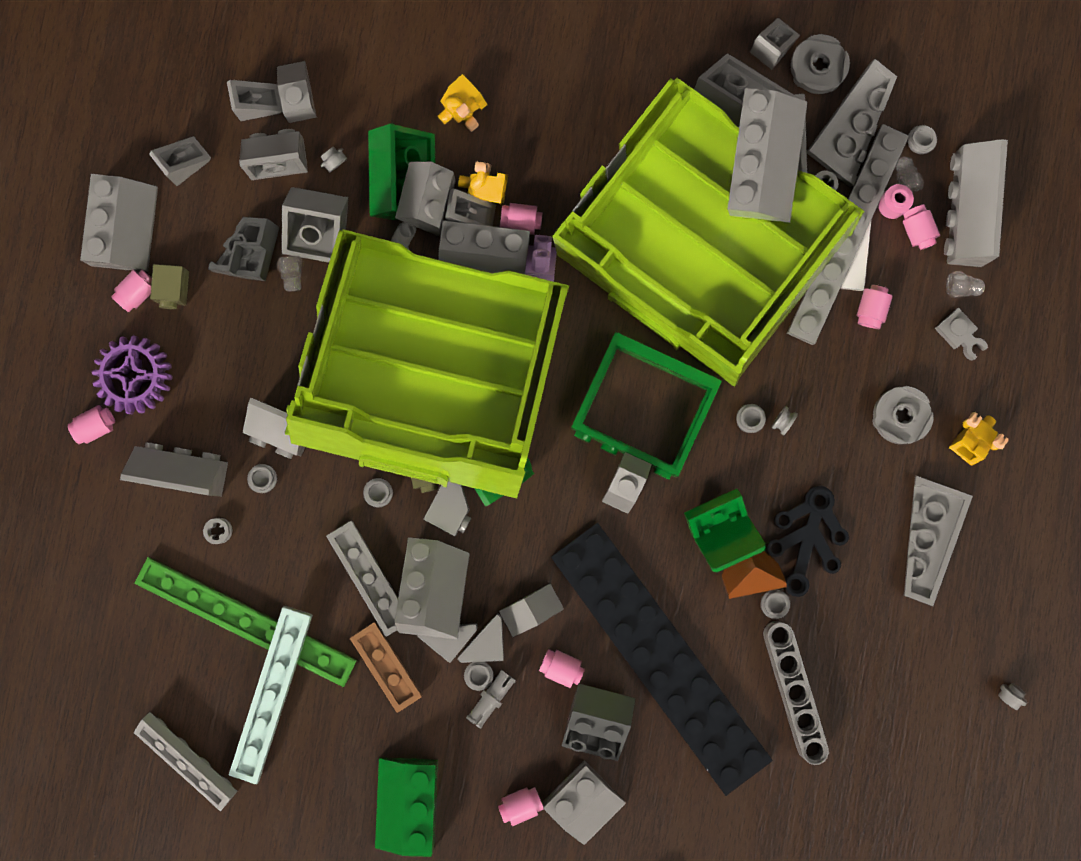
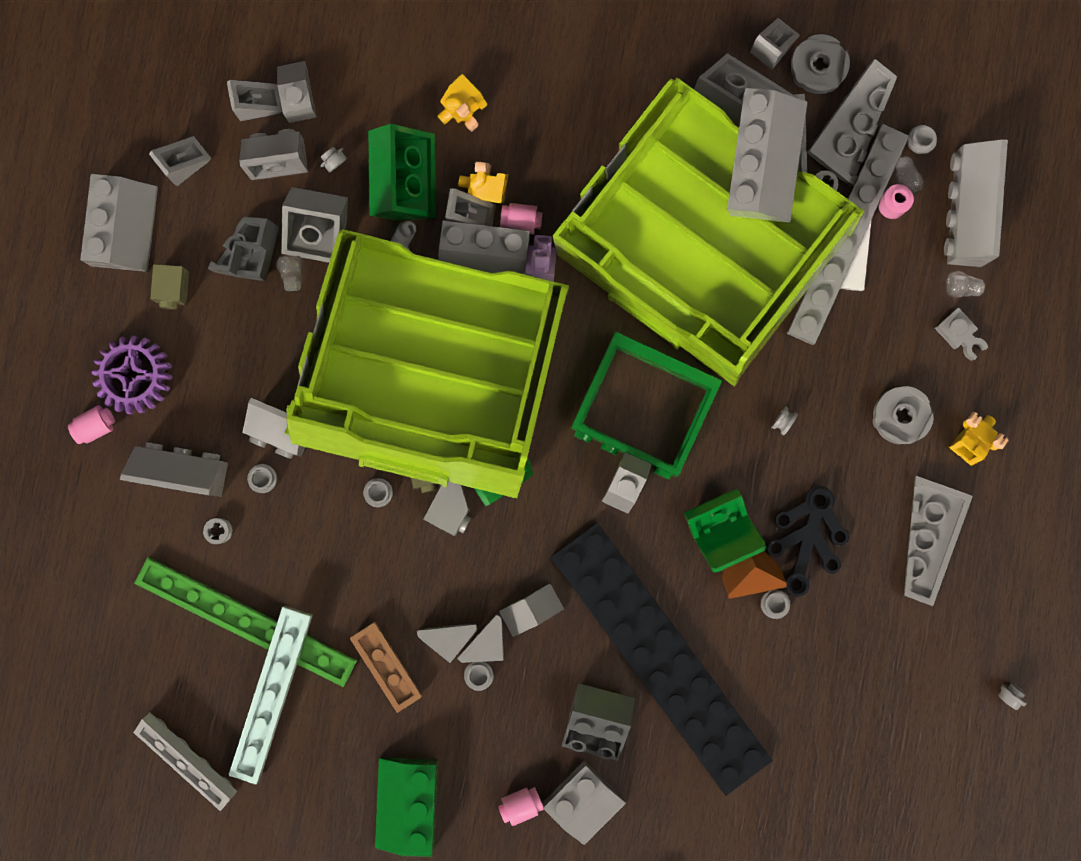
(133, 290): bright pink brick -> none
(366, 575): light grey plate -> none
(425, 196): light grey slope -> none
(431, 589): light grey slope -> none
(491, 699): light grey pin -> none
(562, 668): bright pink brick -> none
(750, 418): light grey plate -> none
(801, 705): light grey beam -> none
(874, 307): bright pink brick -> none
(920, 227): bright pink brick -> none

